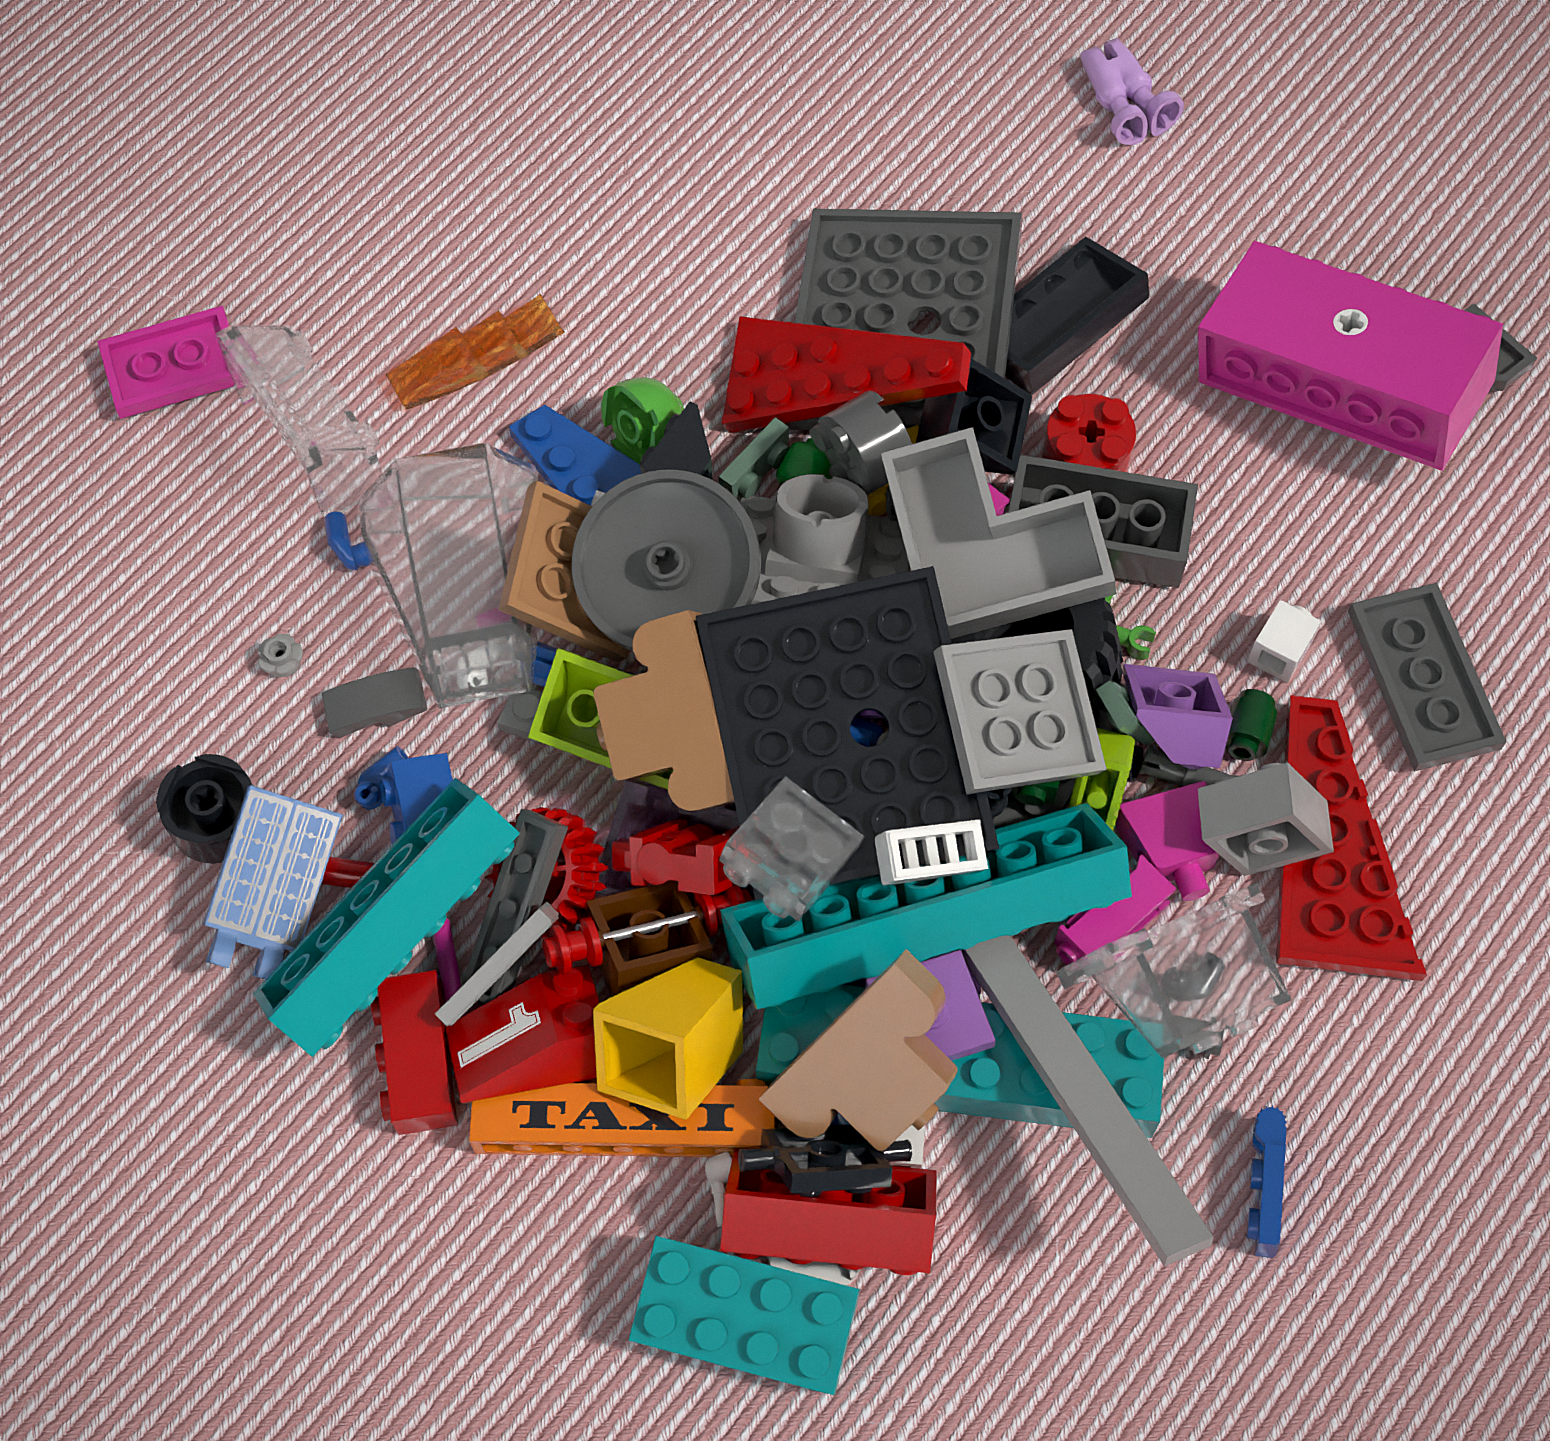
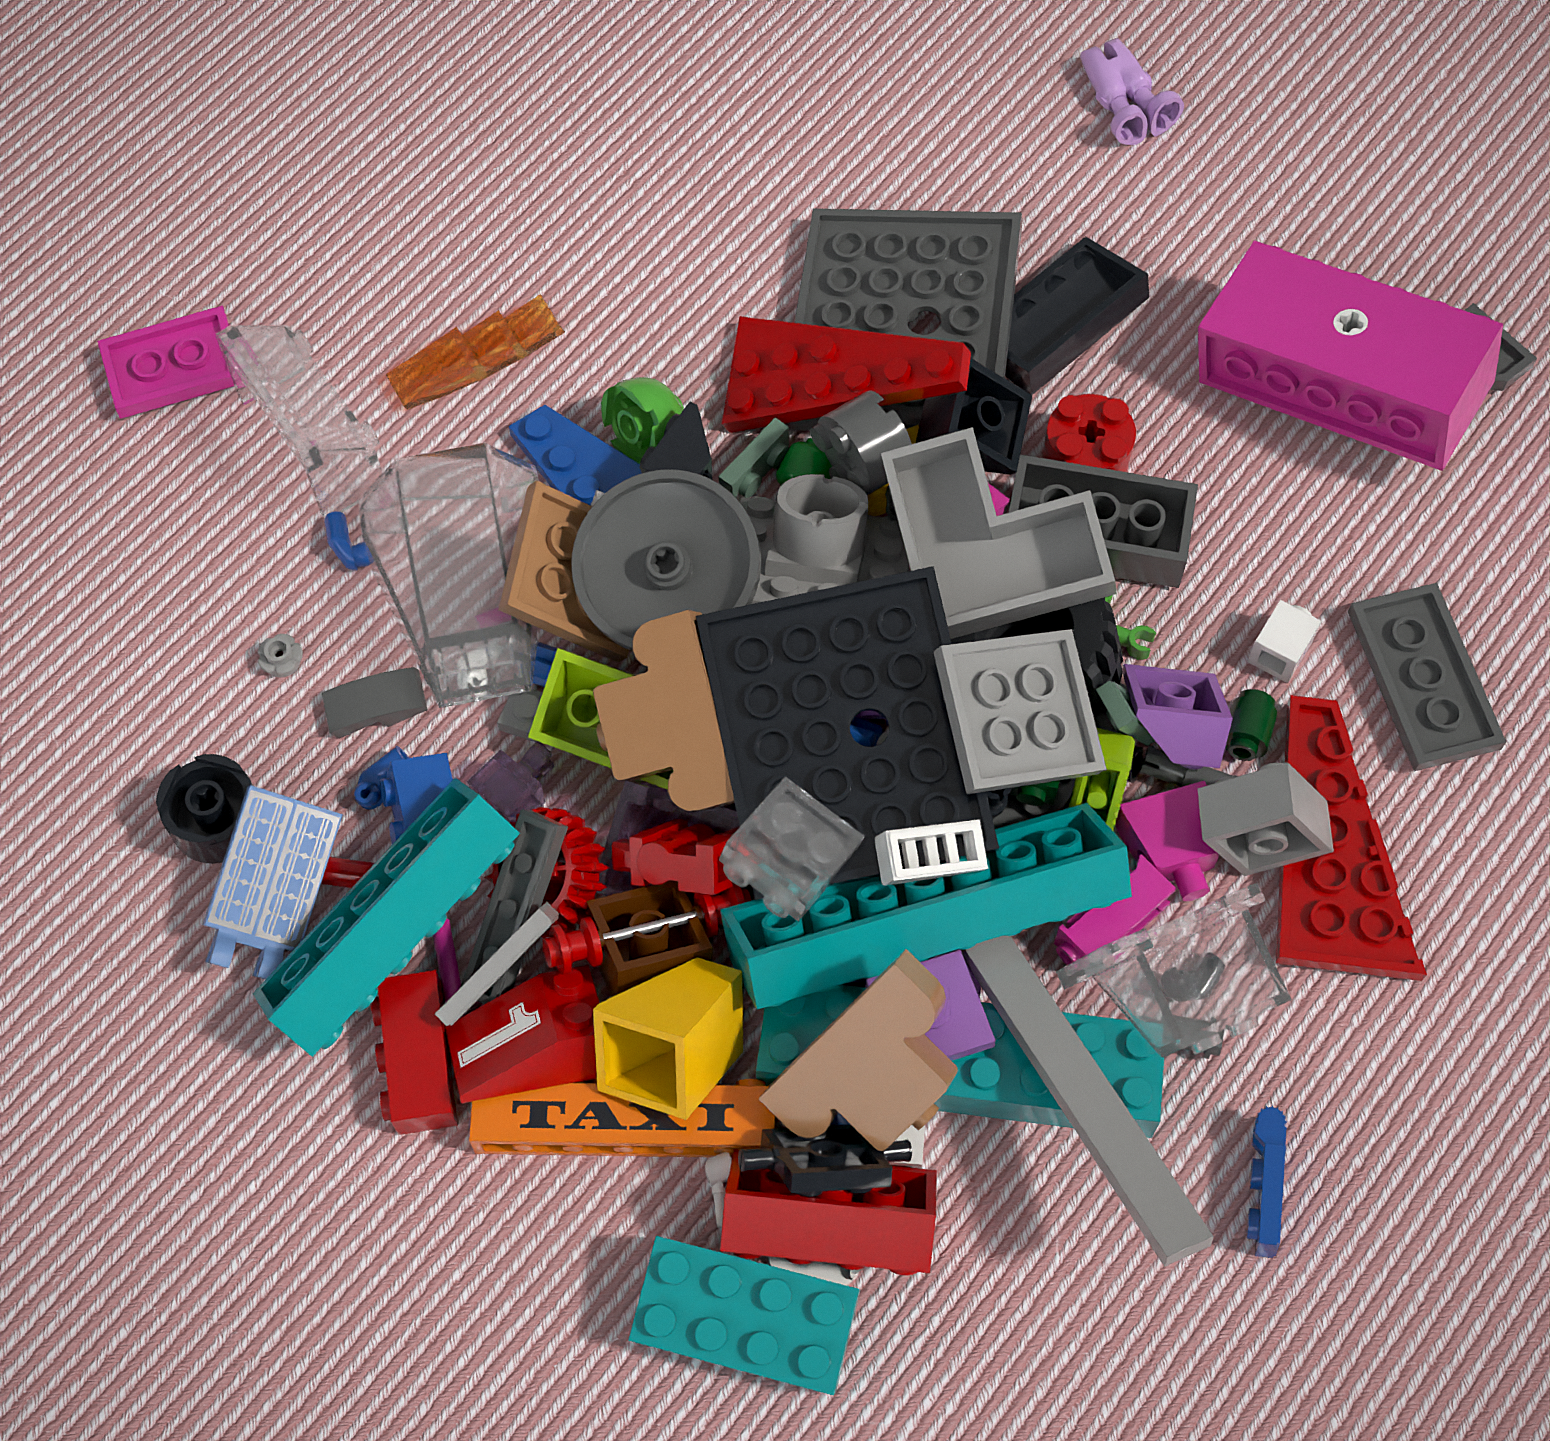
(513, 785): none -> clear purple brick

